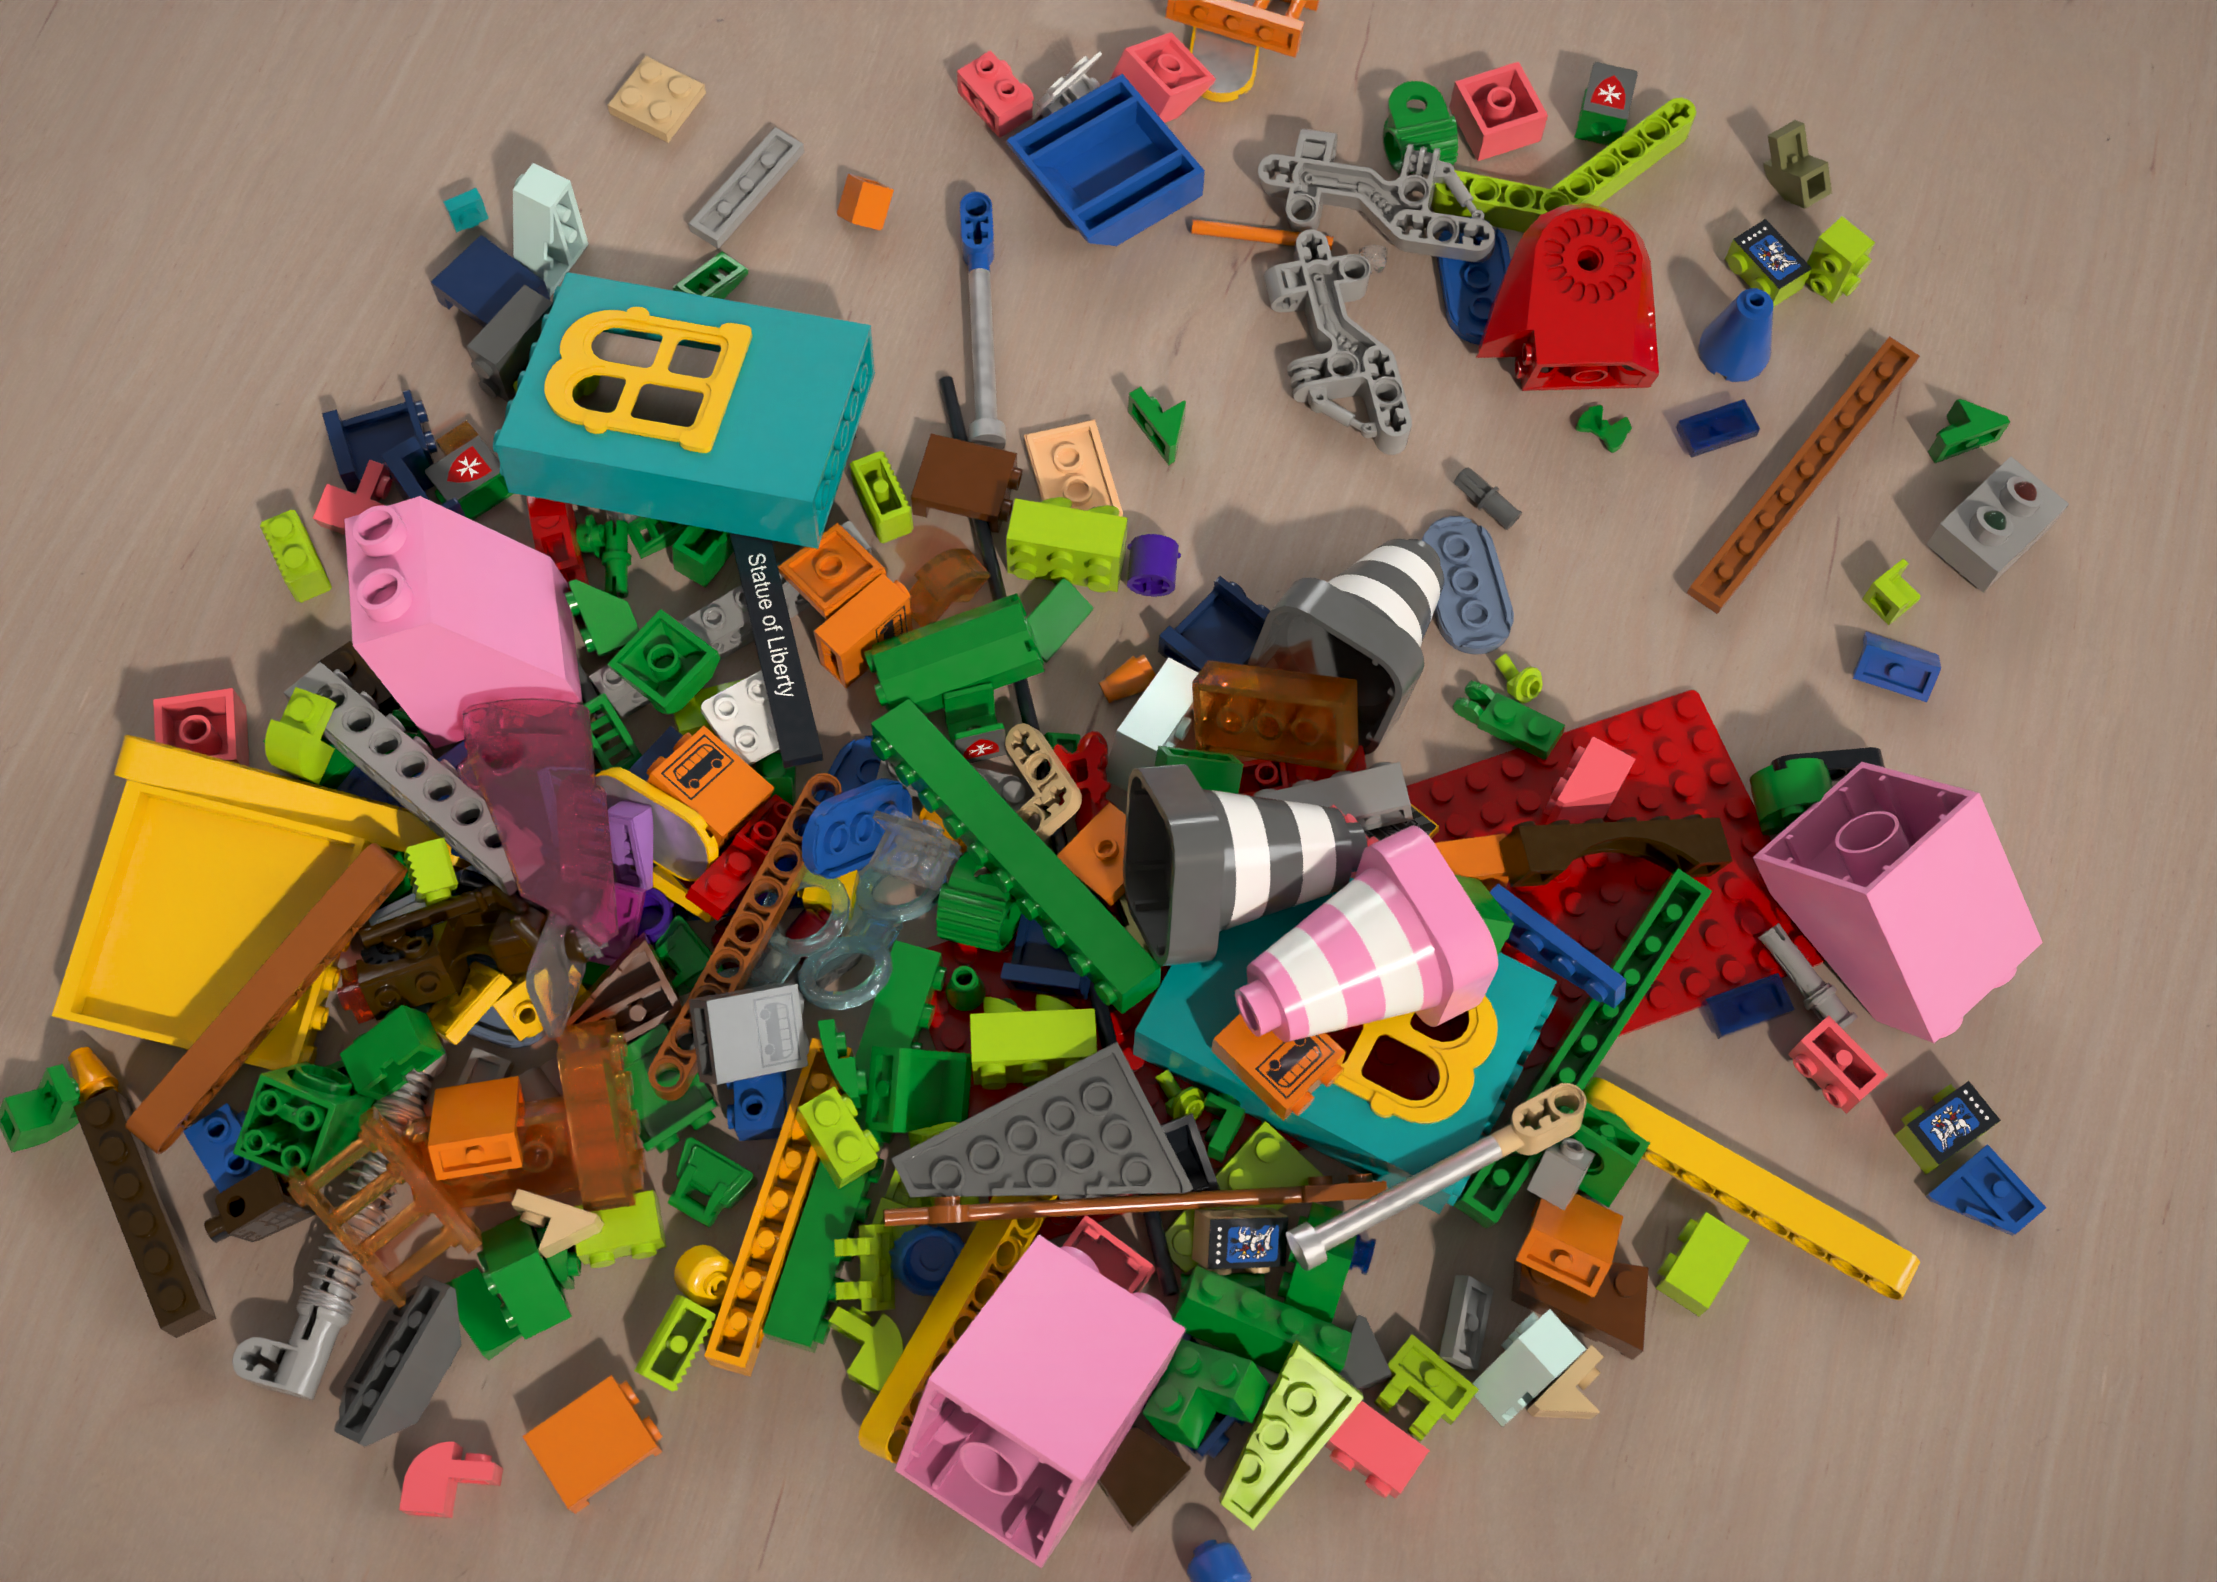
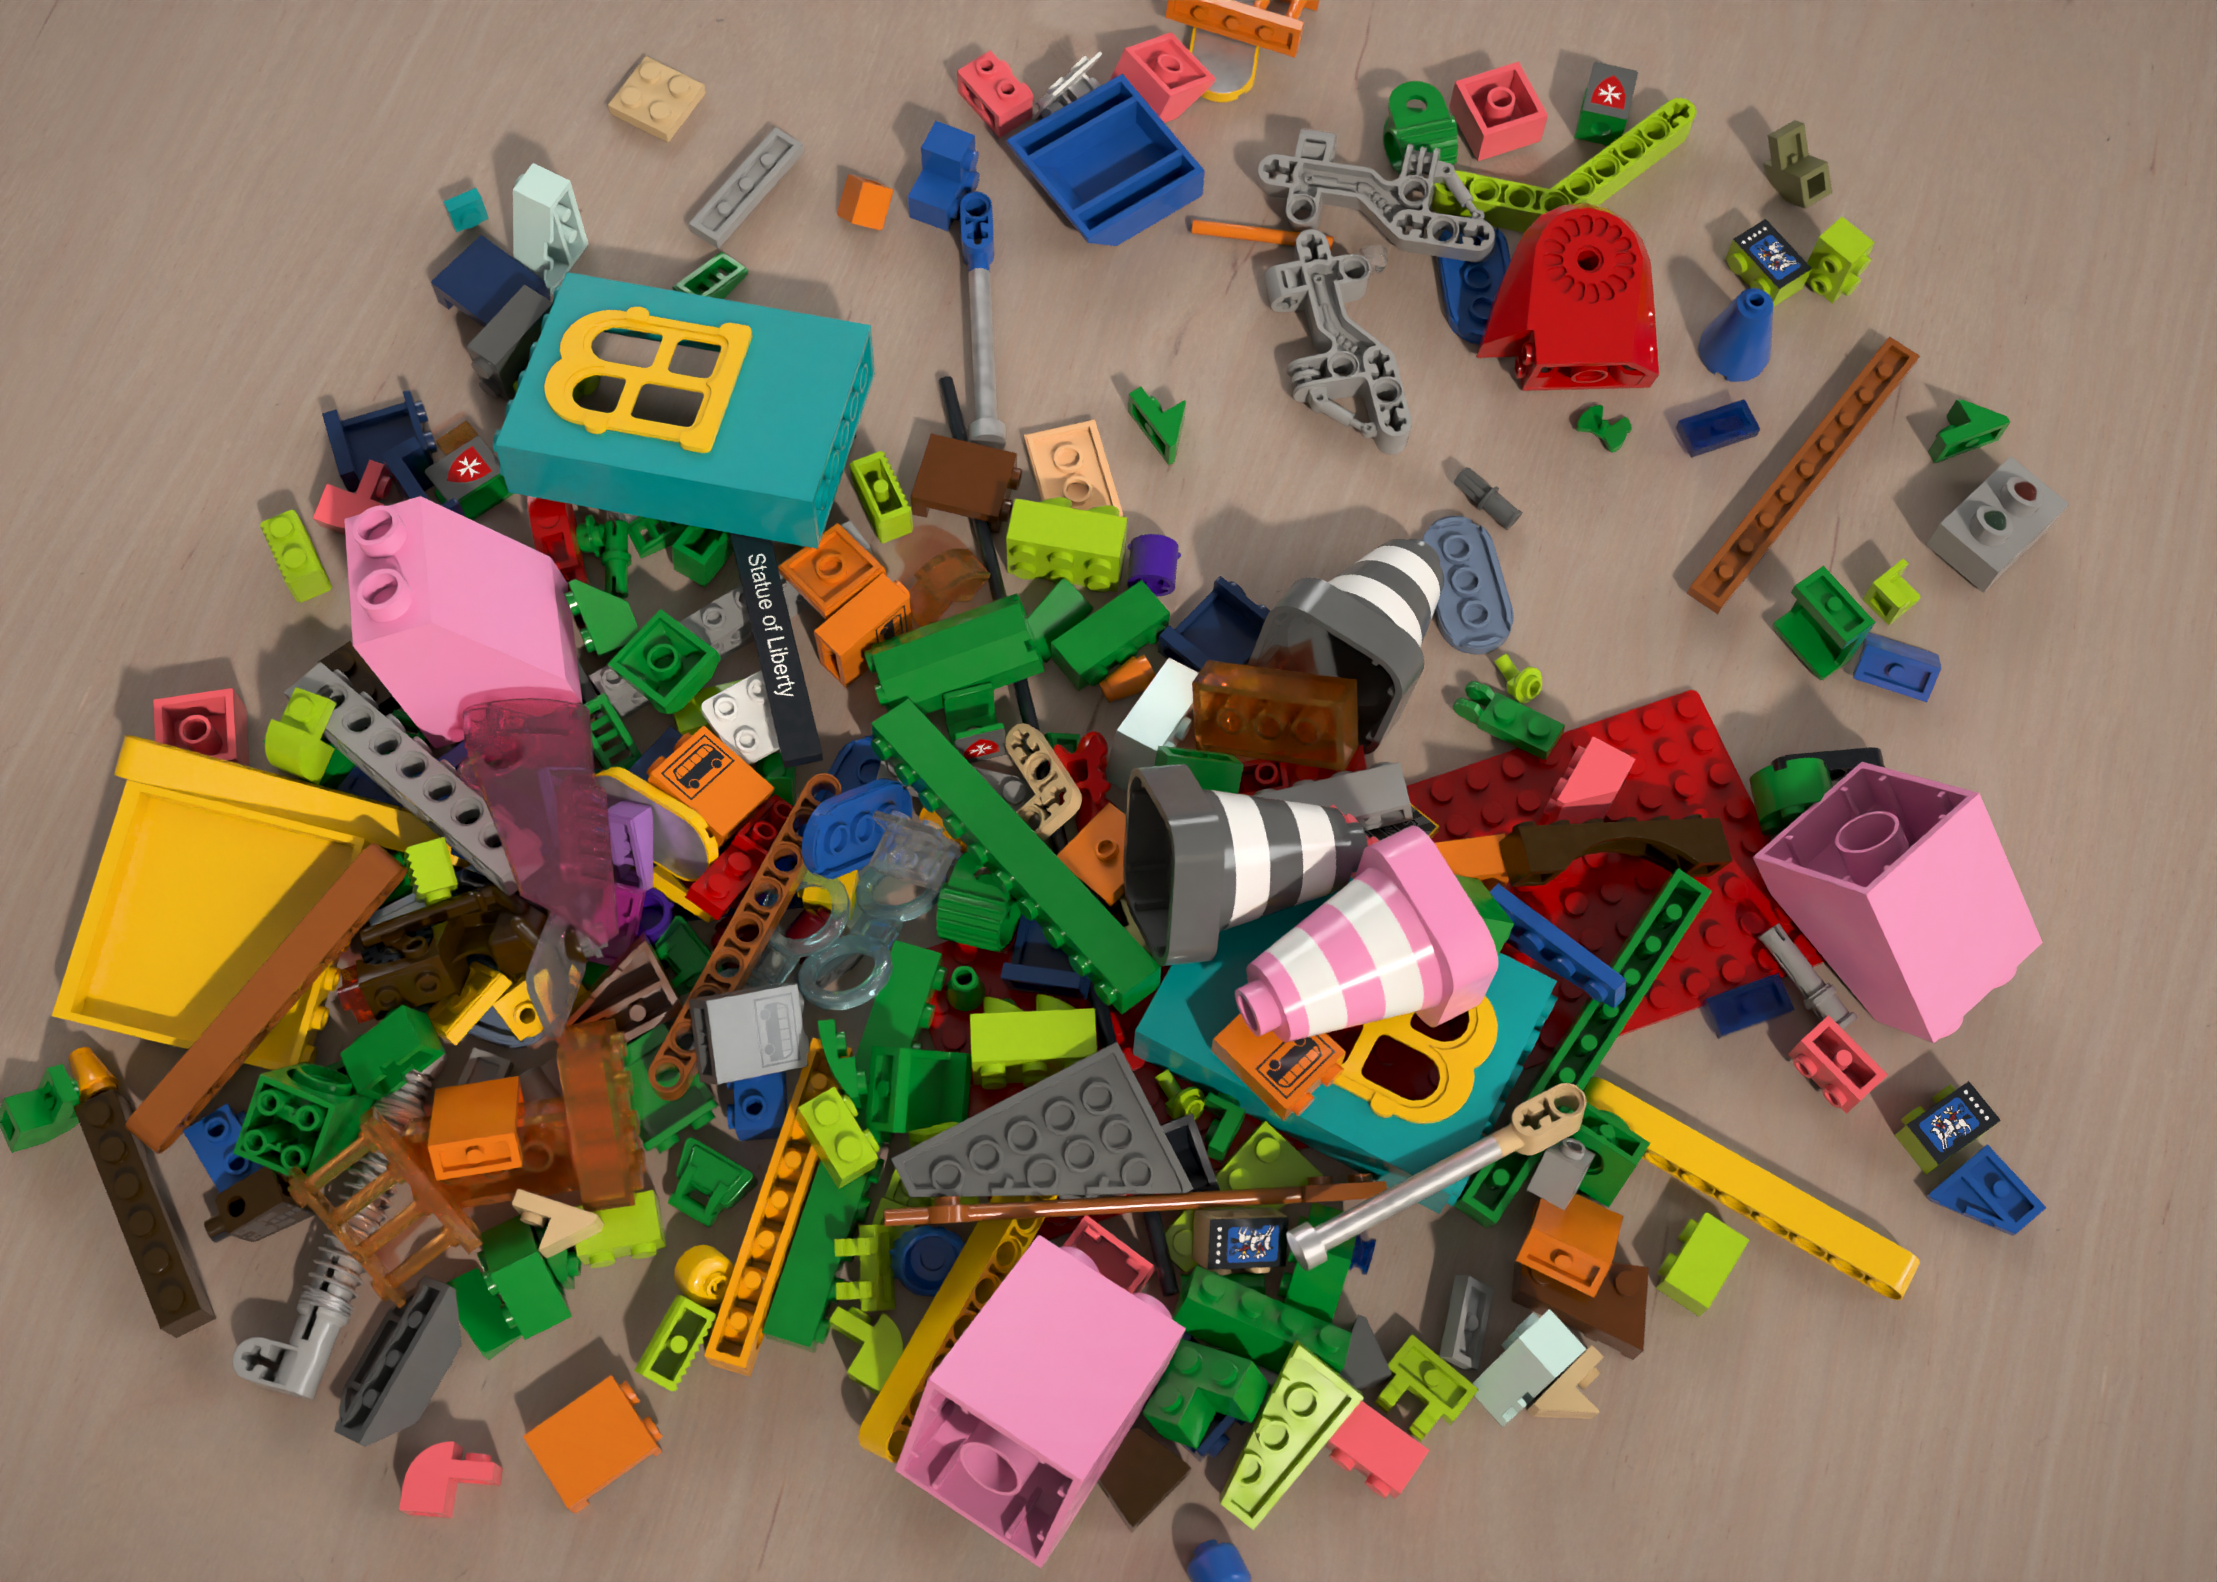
(945, 177): none -> blue brick
(1110, 636): none -> green brick
(1823, 624): none -> green panel

